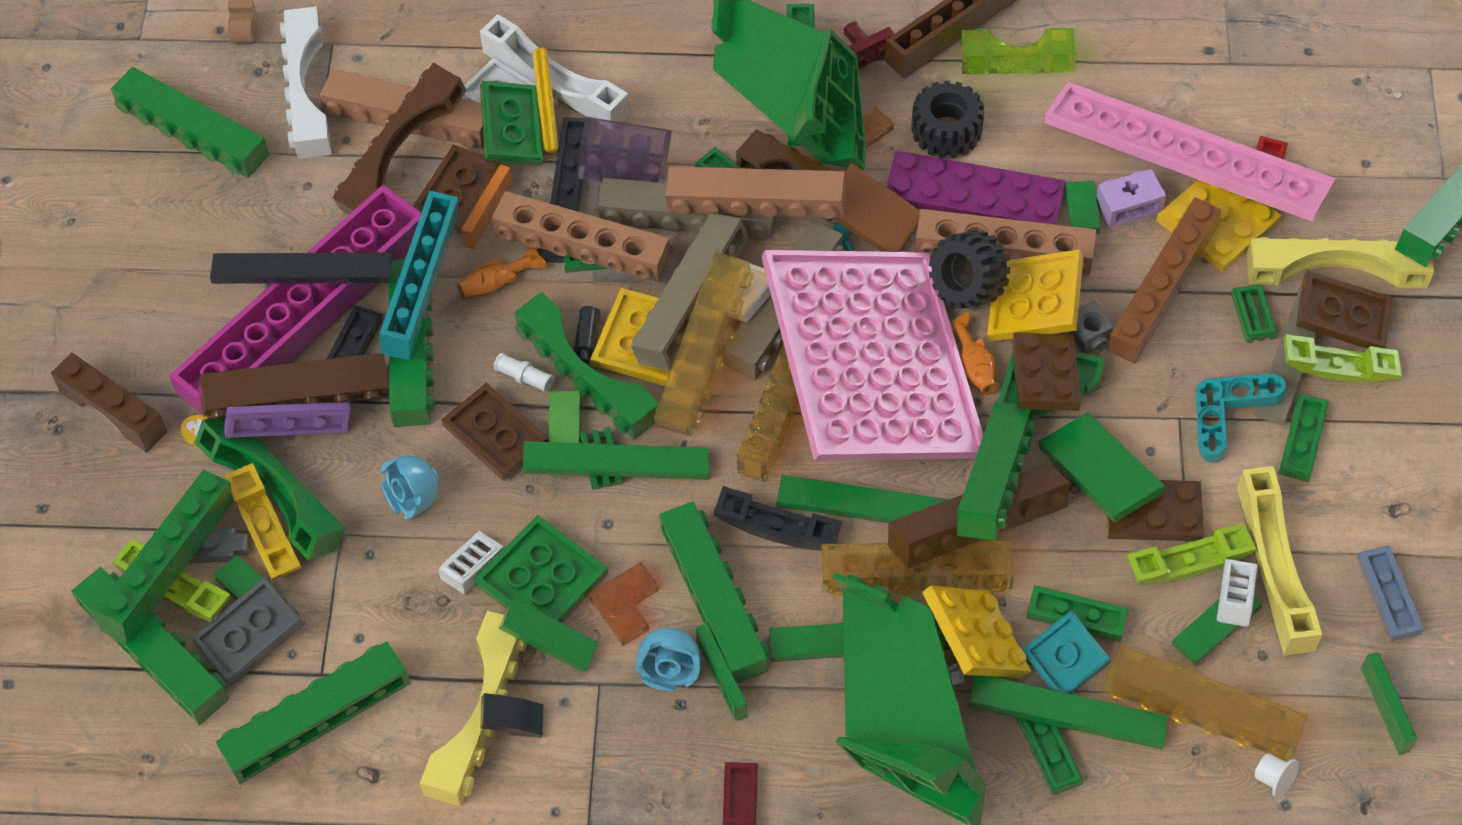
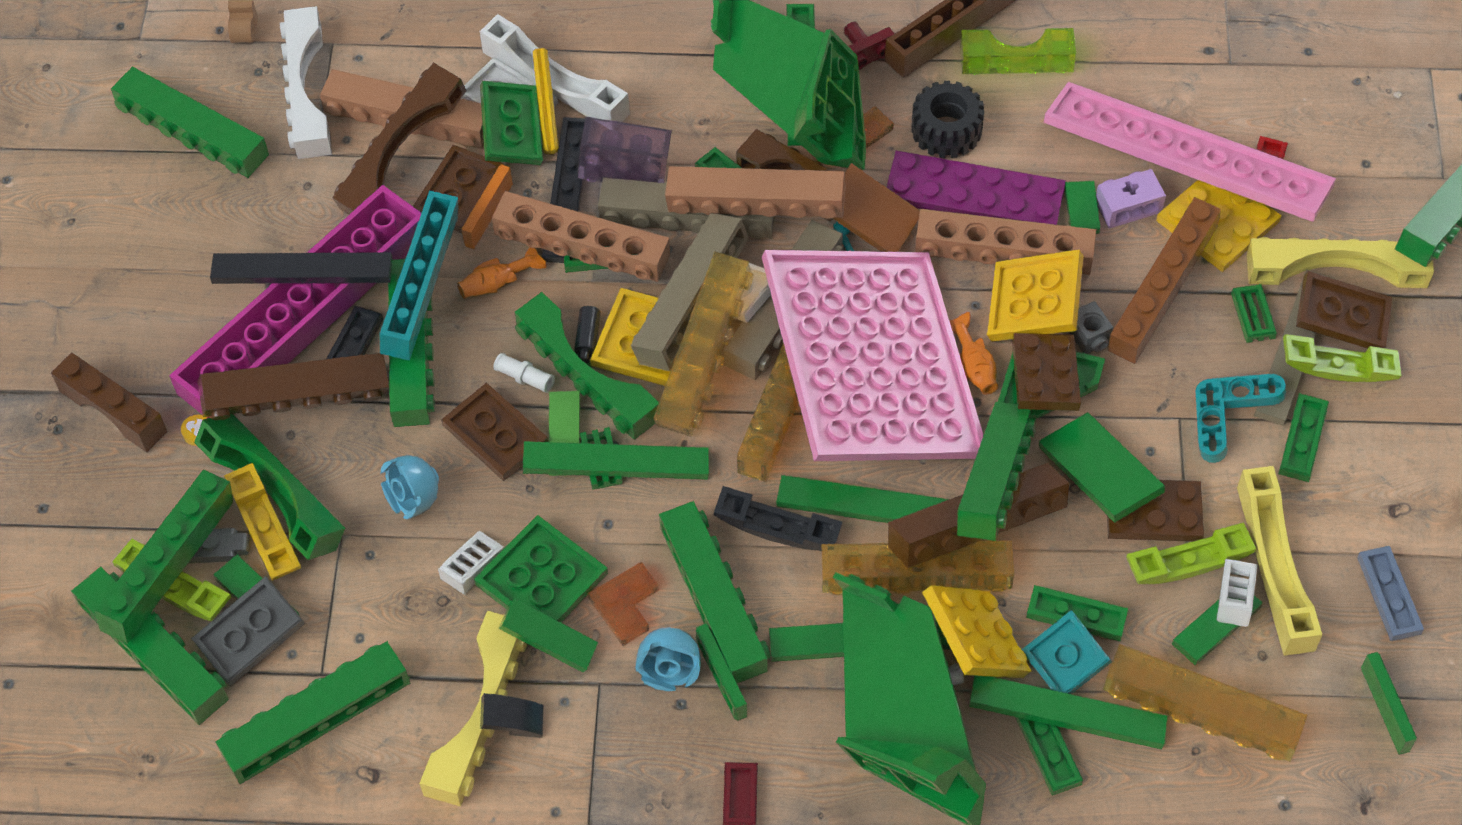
(287, 419): medium lavender tile -> none
(988, 267): black tyre -> none
(1277, 773): white piece -> none

